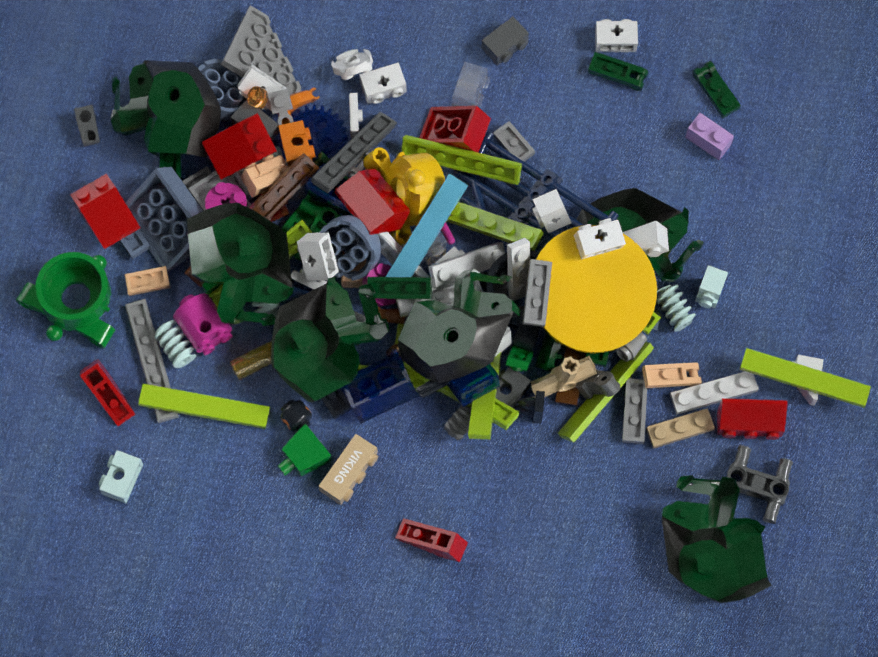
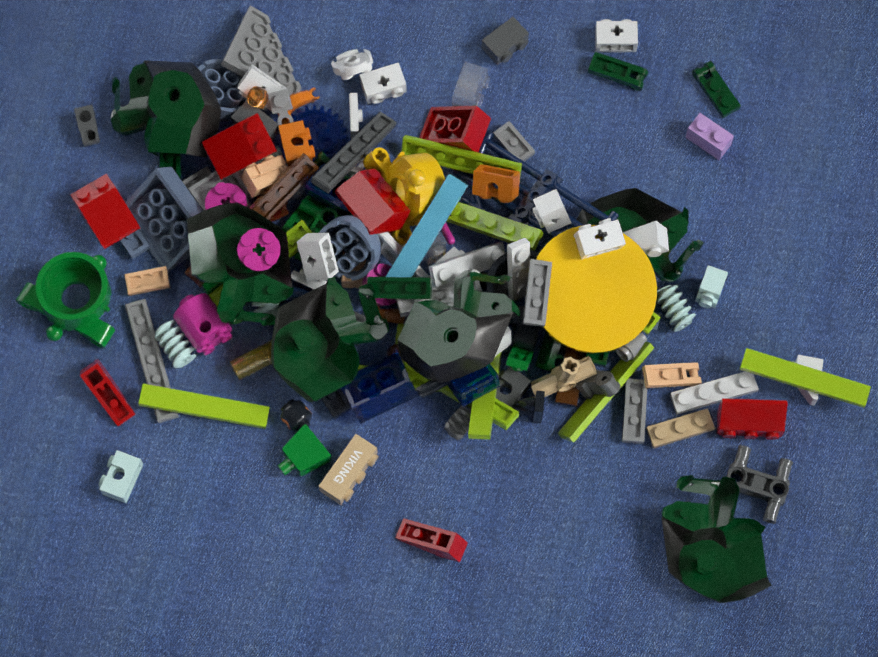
(251, 259): none -> dark pink plate
(505, 179): none -> orange brick

